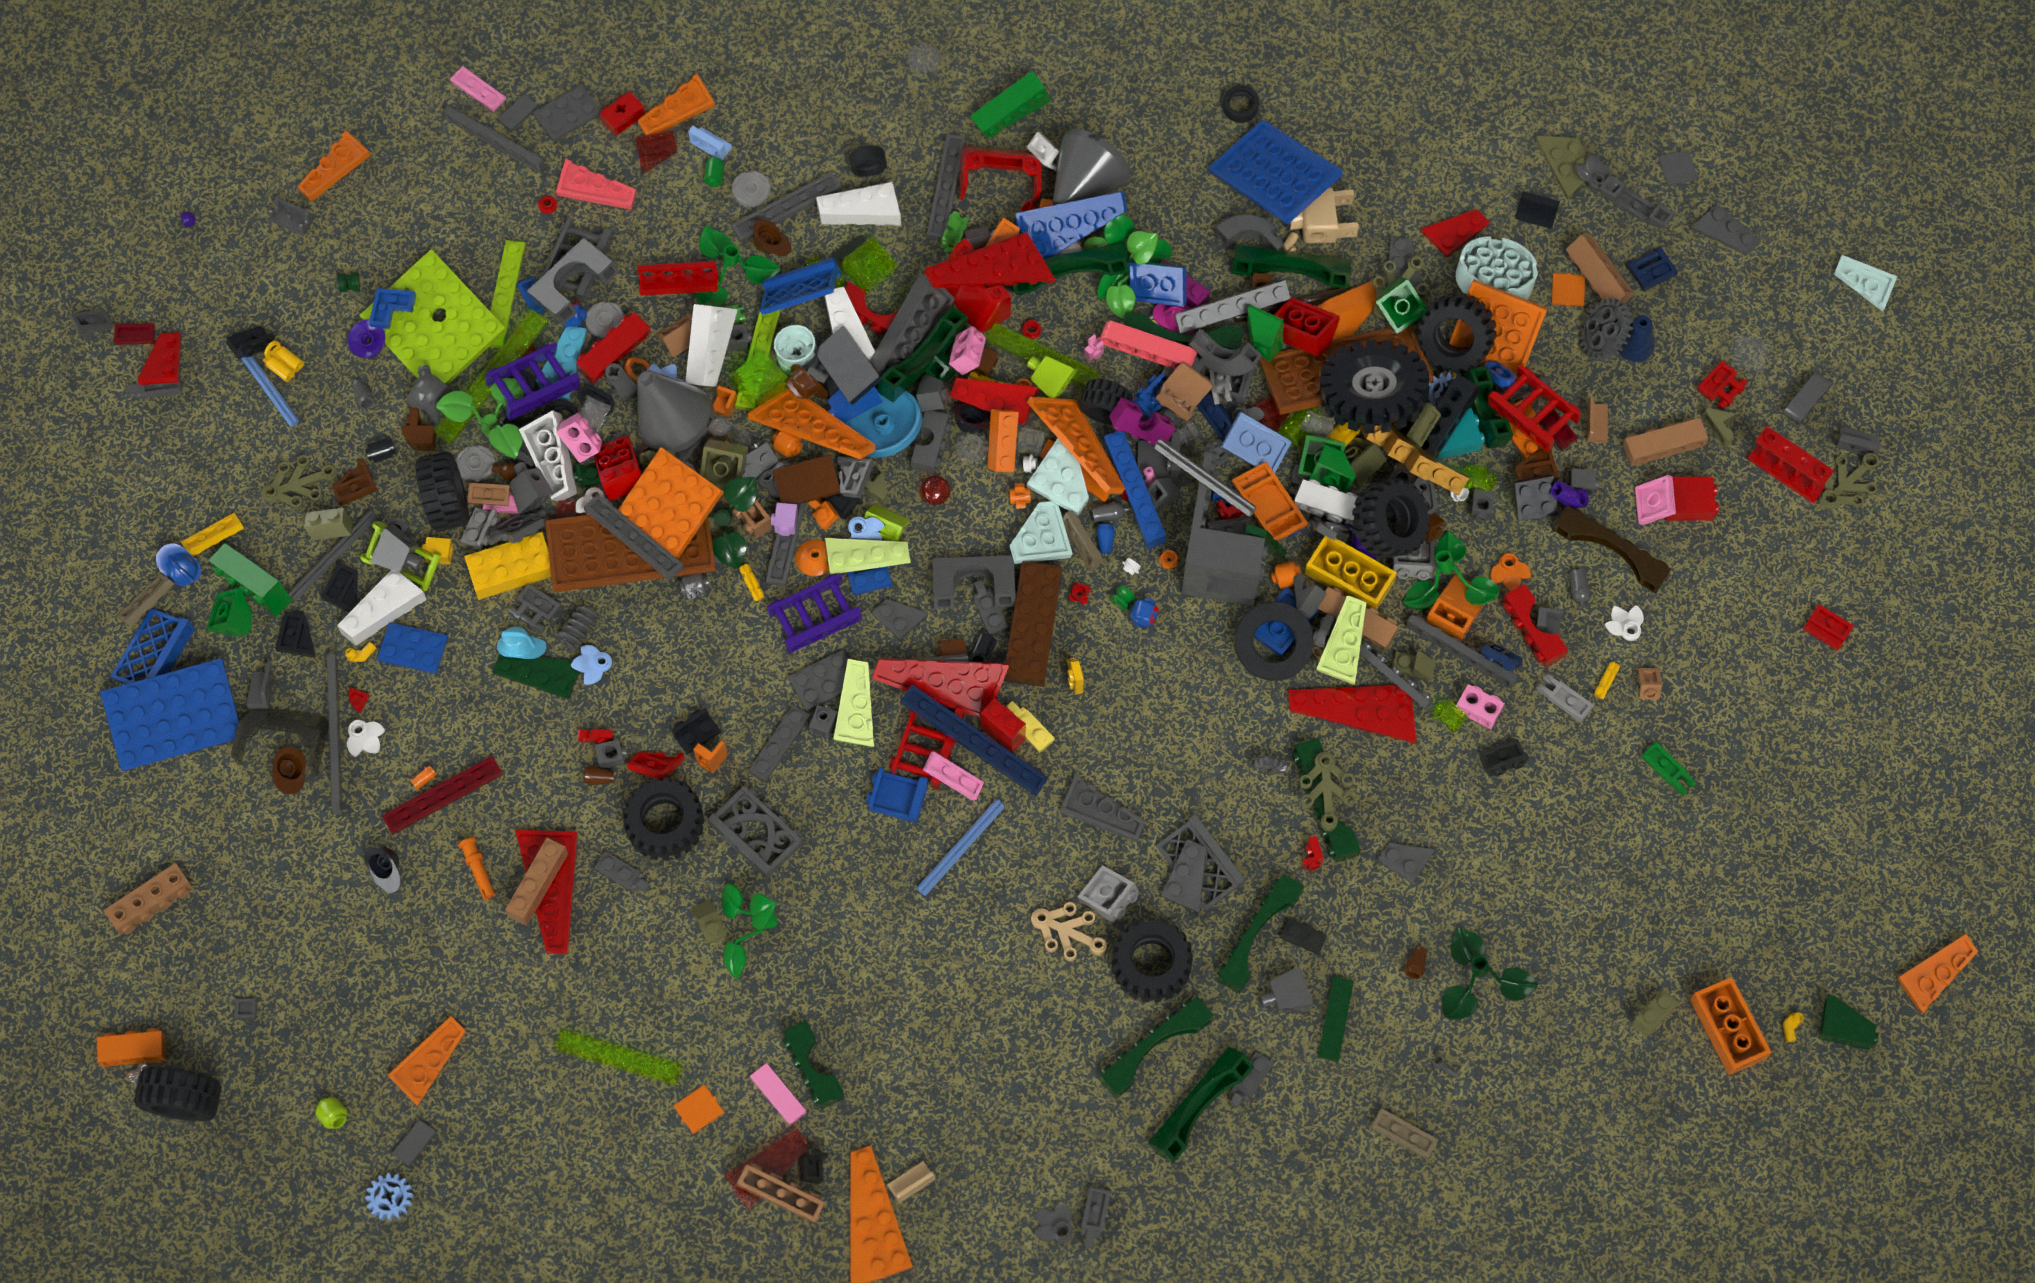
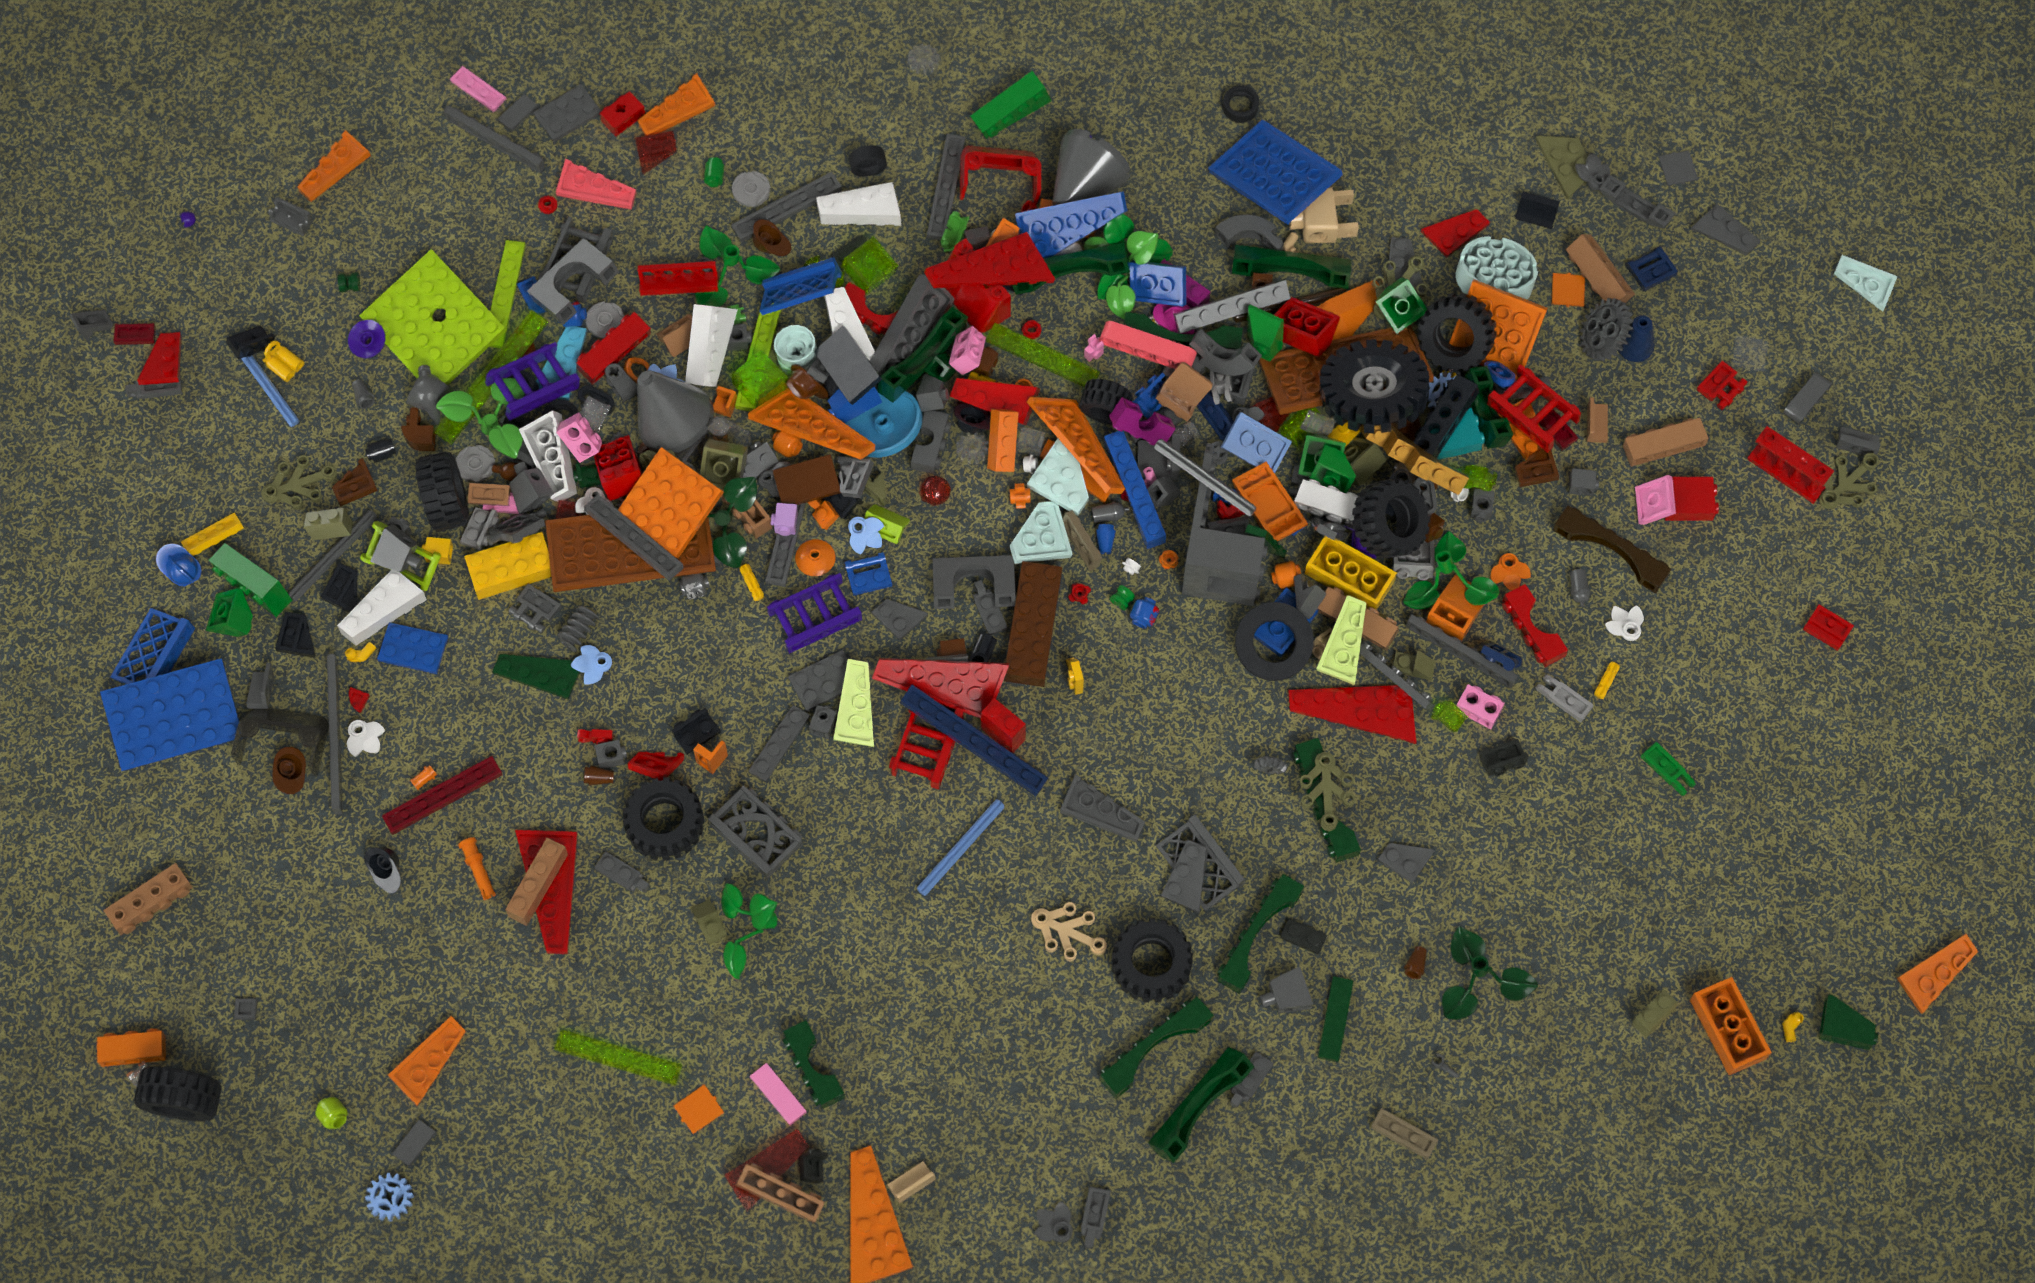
(145, 600): dark tan plate -> none
(388, 301): blue plate -> none
(518, 644): medium azure piece -> none
(709, 142): light blue bracket -> none
(857, 555): yellowish green wing -> none
(897, 796): blue panel -> none
(953, 776): bright pink tile -> none
(1035, 732): light yellow hinge -> none
(1044, 150): white panel -> none
(1051, 375): lime torso -> none
(1109, 894): light grey plate -> none
(1313, 850): red bracket -> none
(1325, 629): dark grey plate -> none
(1424, 424): olive plate -> none
(1534, 498): black plate -> none
(1549, 620): dark grey panel -> none
(1569, 496): dark purple piece -> none
(1650, 683): medium nougat bracket -> none
(1717, 423): olive slope -> none

